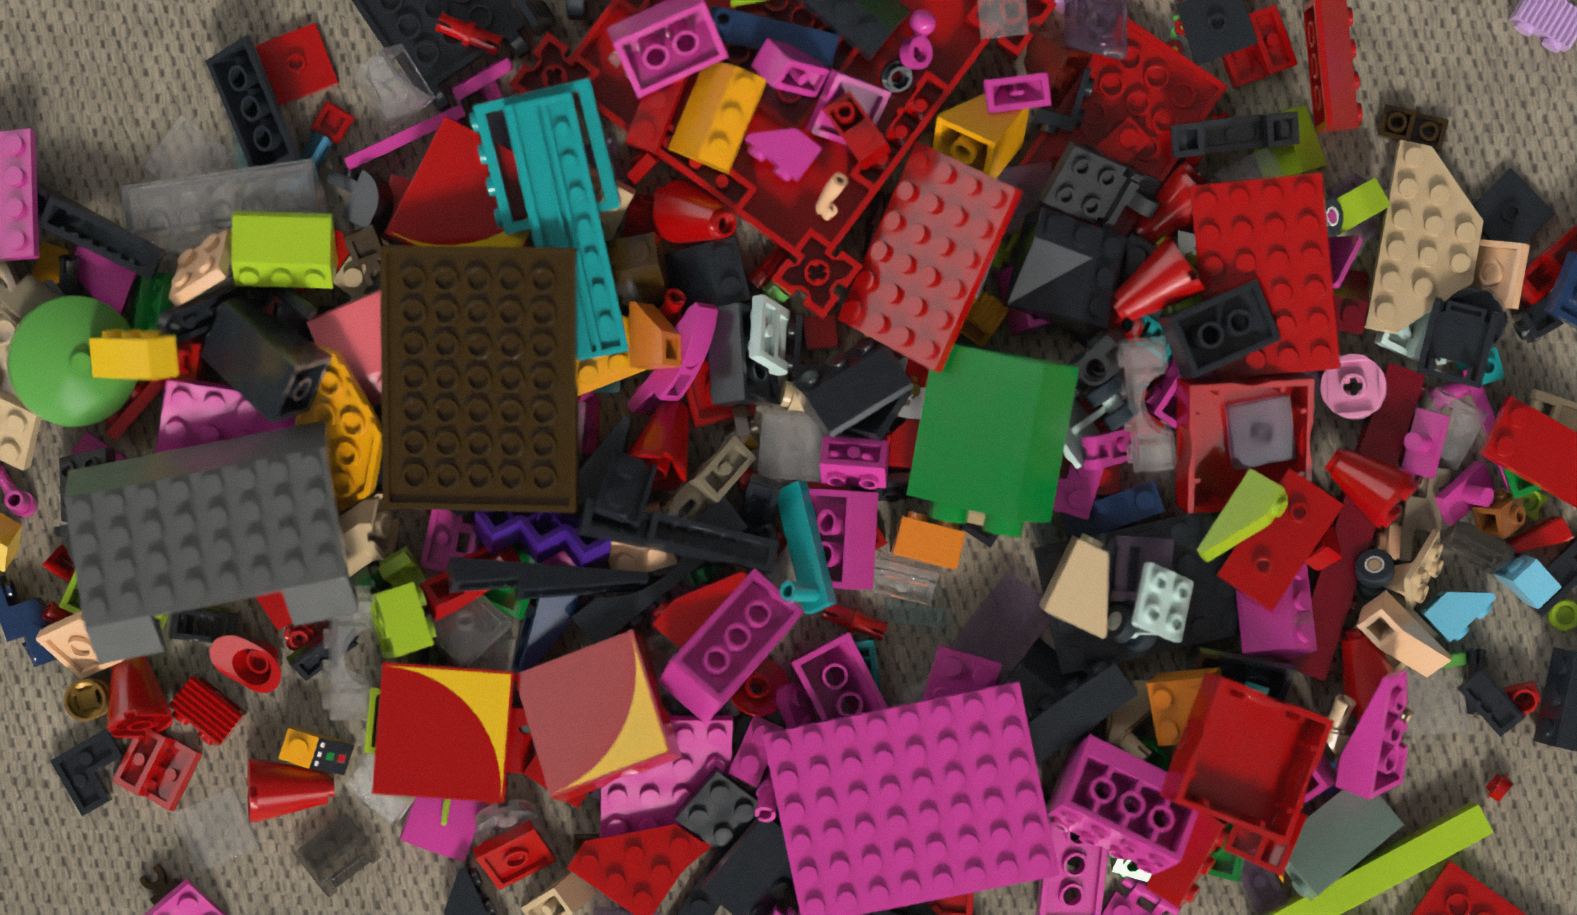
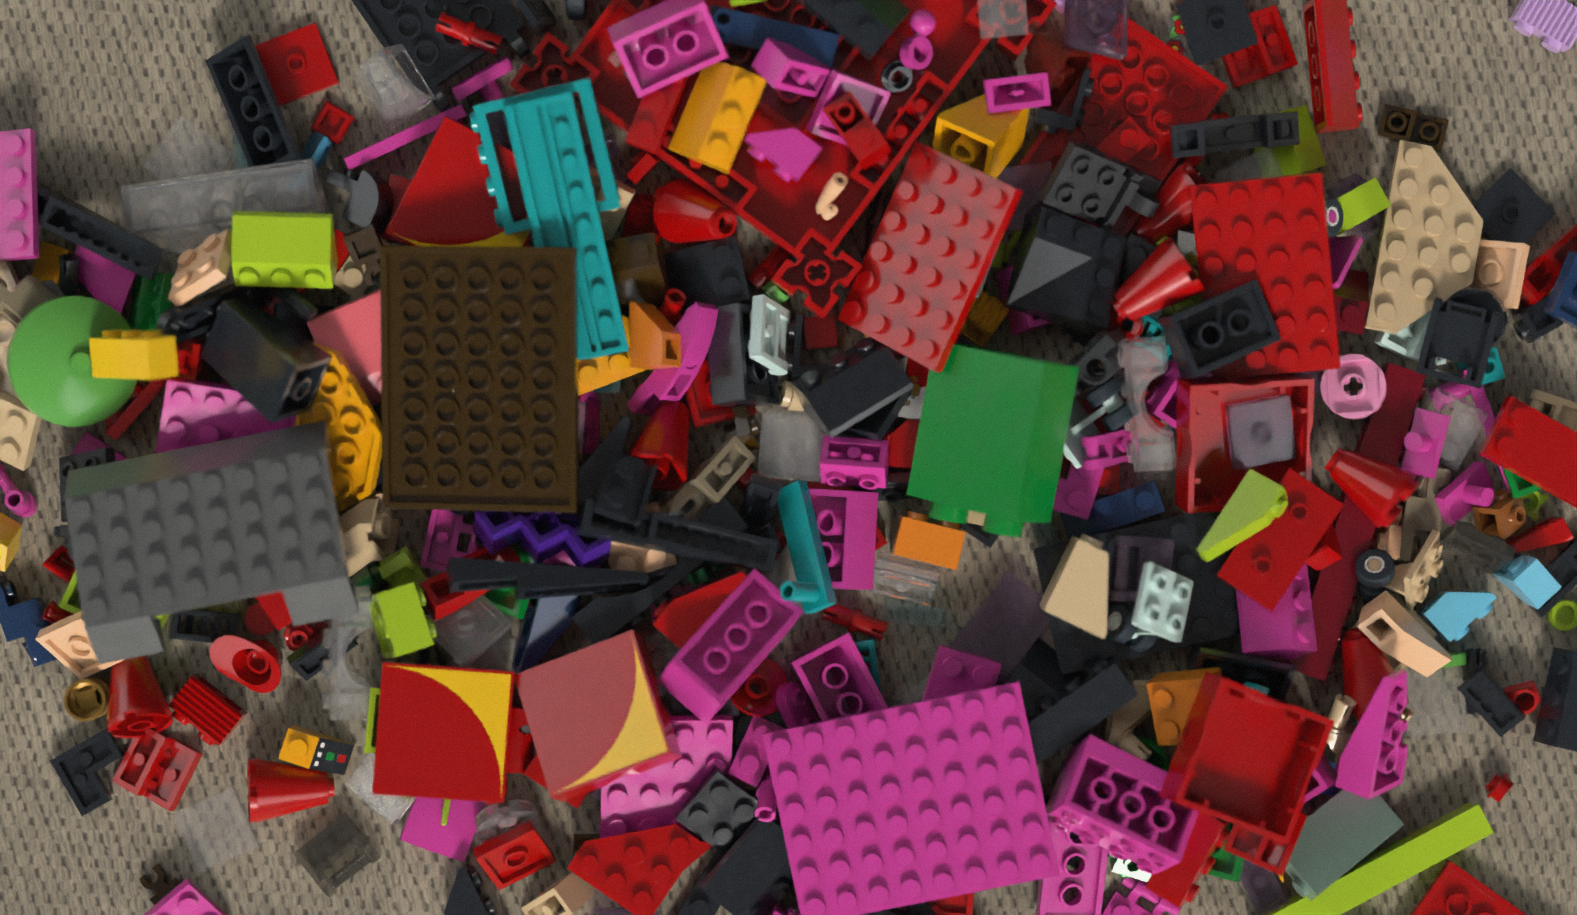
(258, 621): none -> red tile

